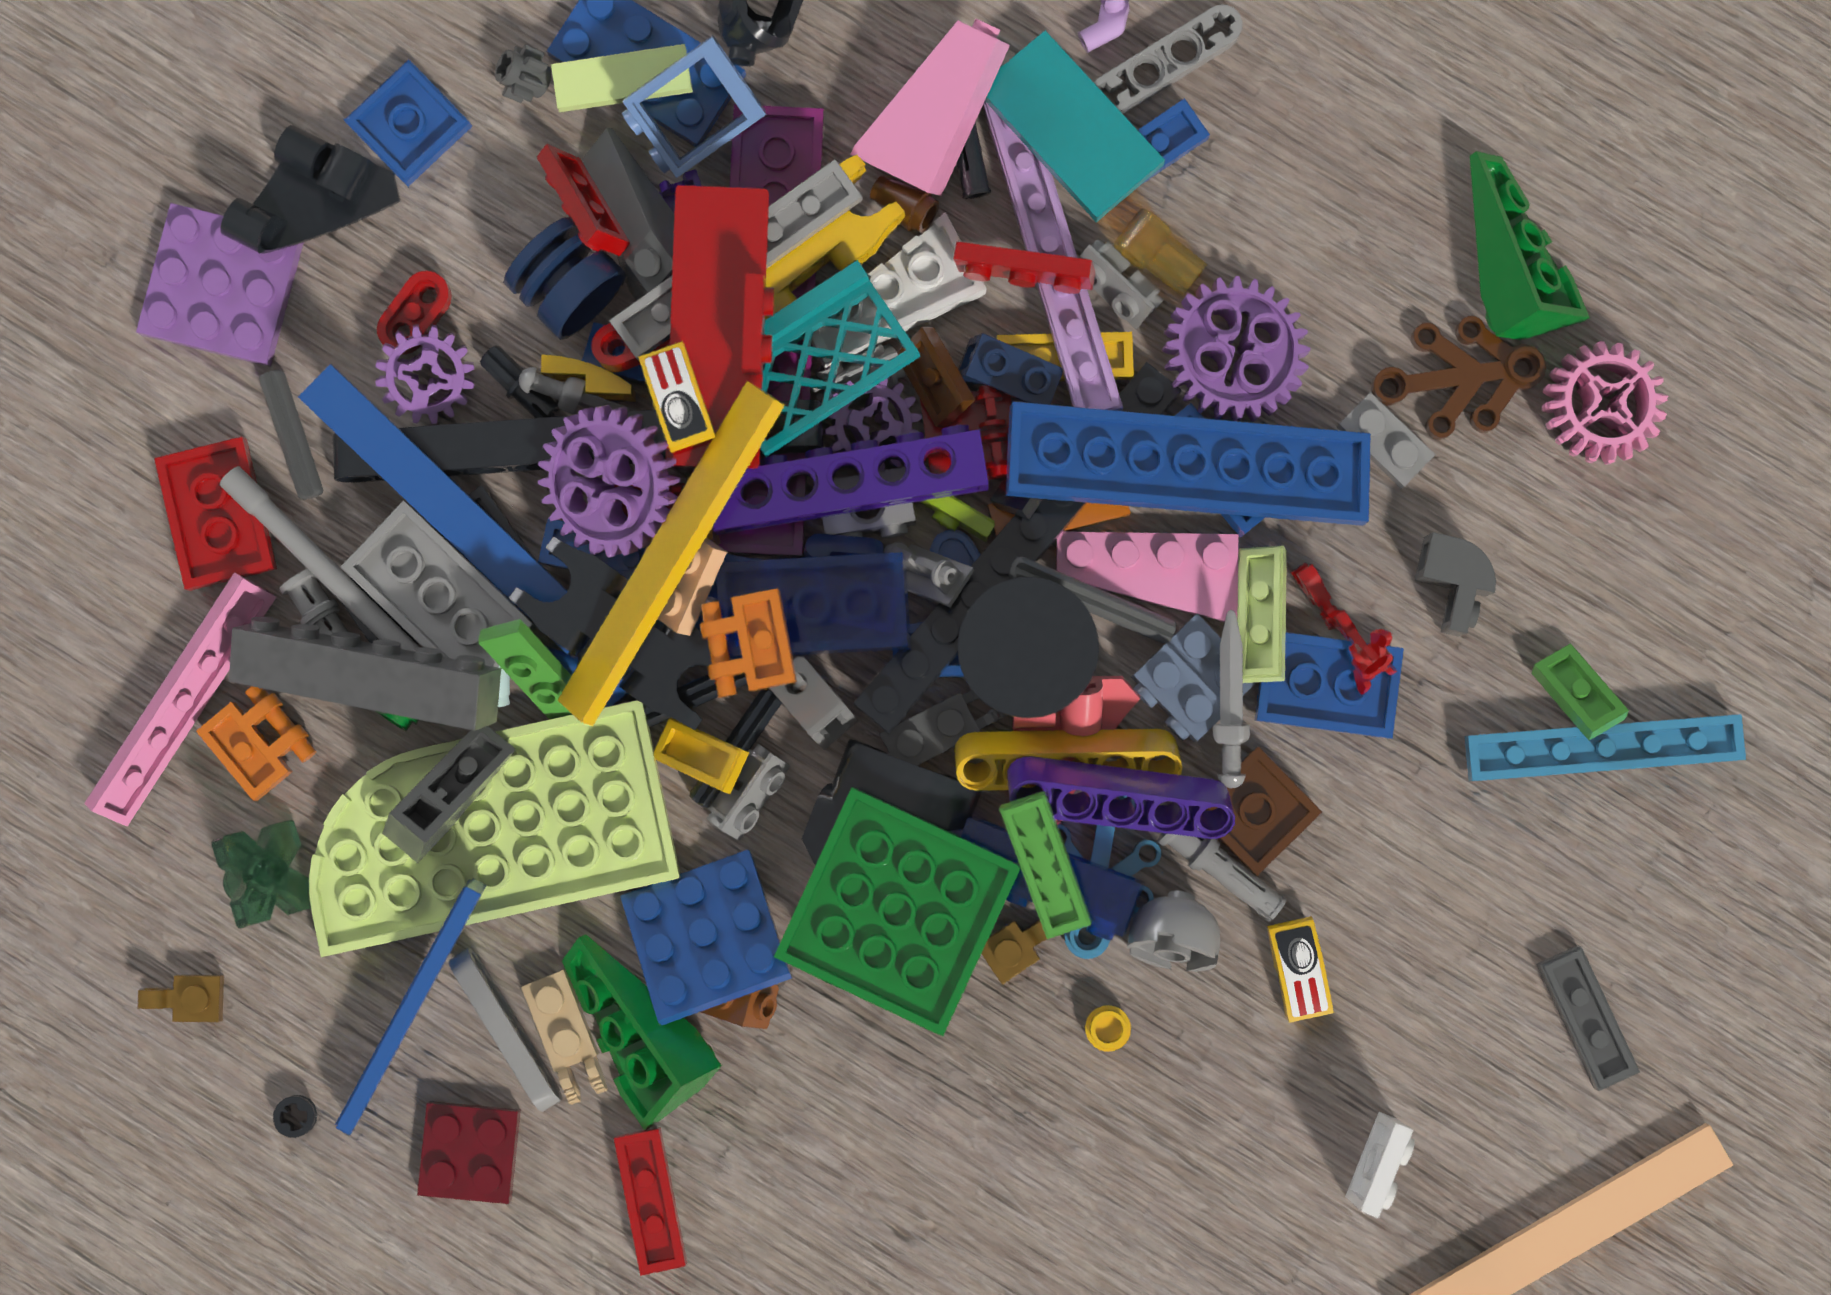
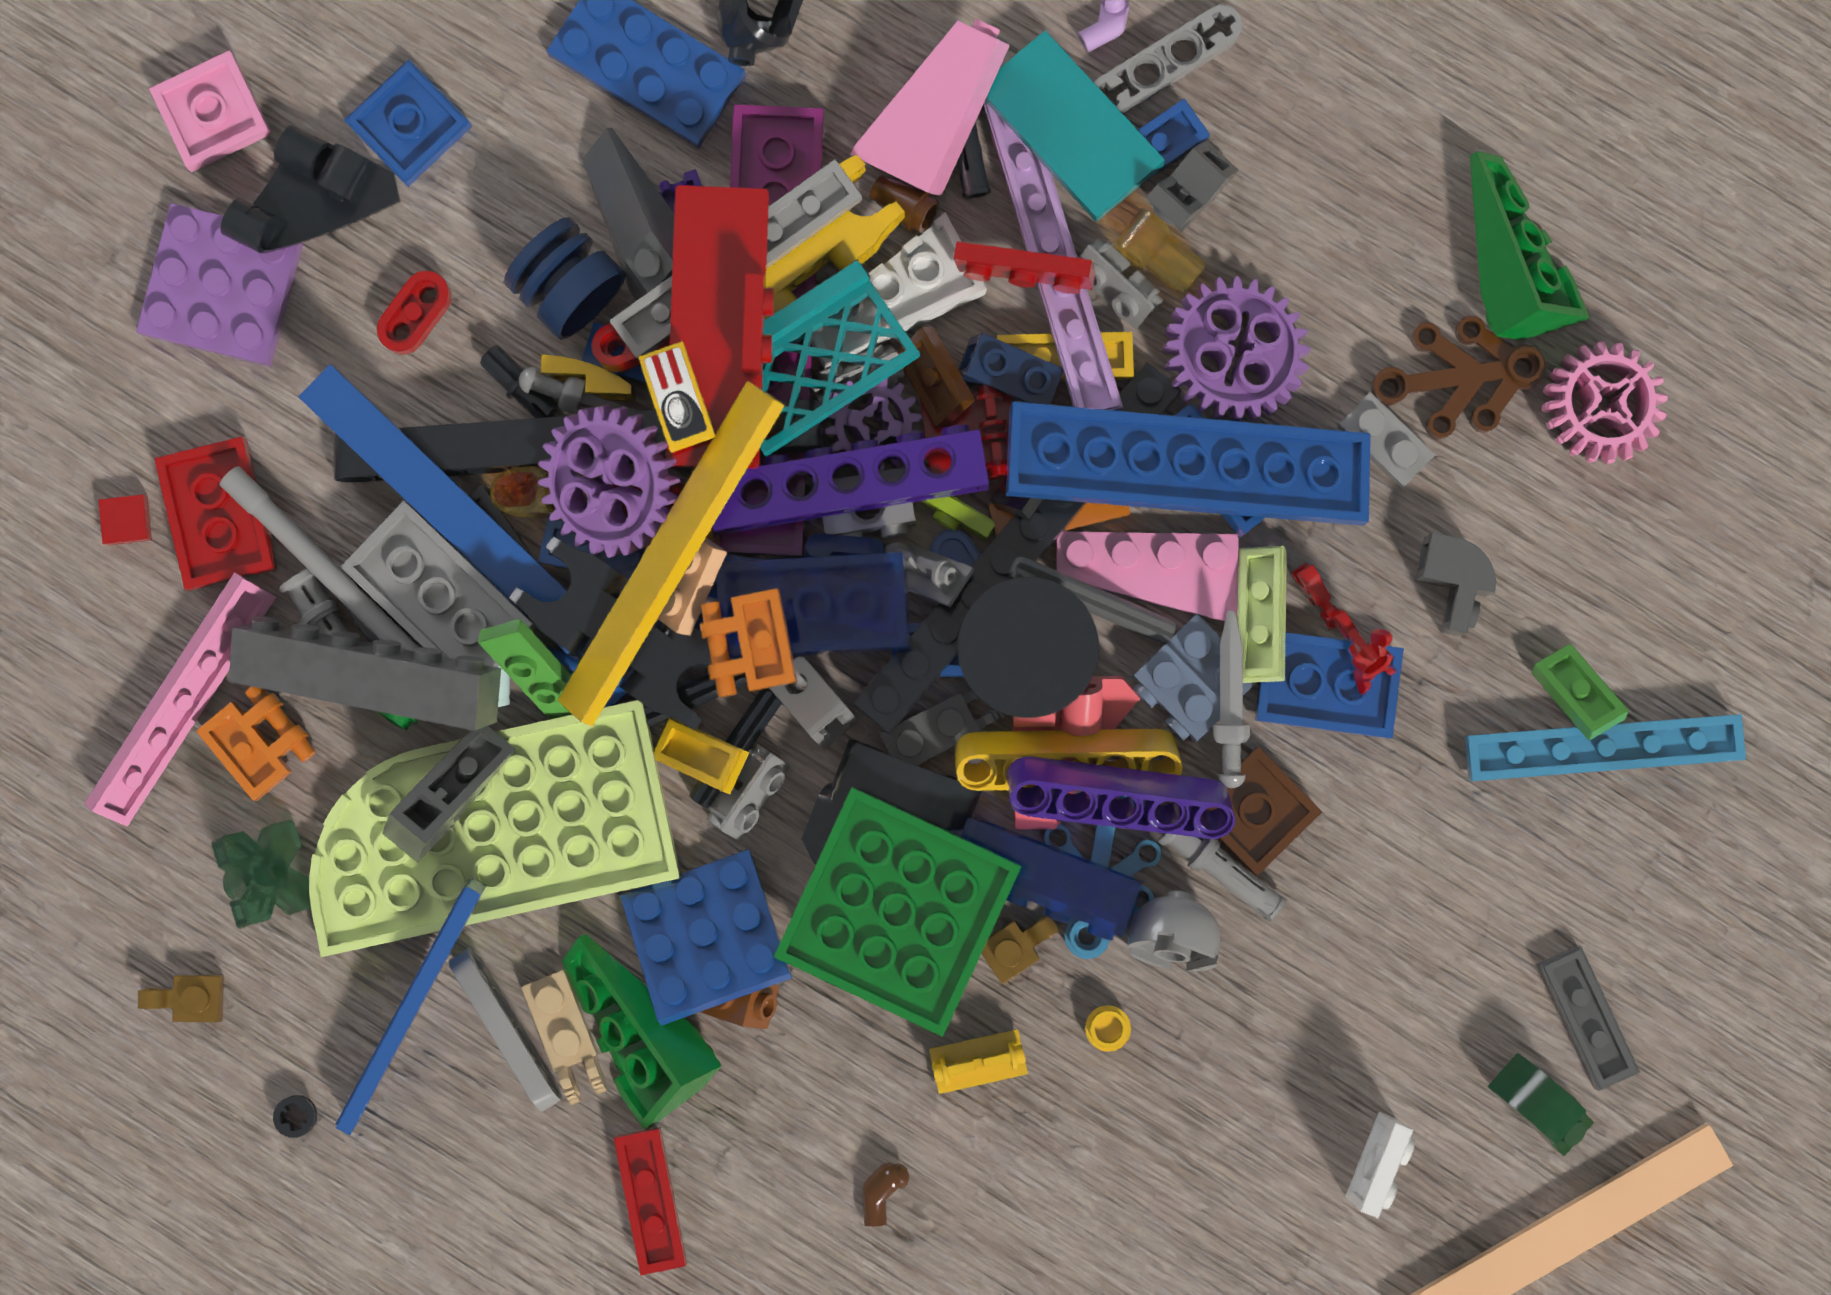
(125, 519): none -> red tile
(210, 111): none -> bright pink plate
(291, 434): dark grey axle -> none
(403, 370): medium lavender gear -> none
(469, 1152): dark red plate -> none
(520, 494): none -> rock
(523, 73): dark grey gear -> none
(582, 201): red plate -> none
(614, 77): yellowish green tile -> none
(663, 152): medium blue window -> none
(878, 1188): none -> reddish brown arm
(978, 1061): none -> yellow hinge
(1045, 864): bright green plate -> none
(1191, 186): none -> dark grey brick
(1300, 969): slope -> none
(1541, 1104): none -> dark green brick

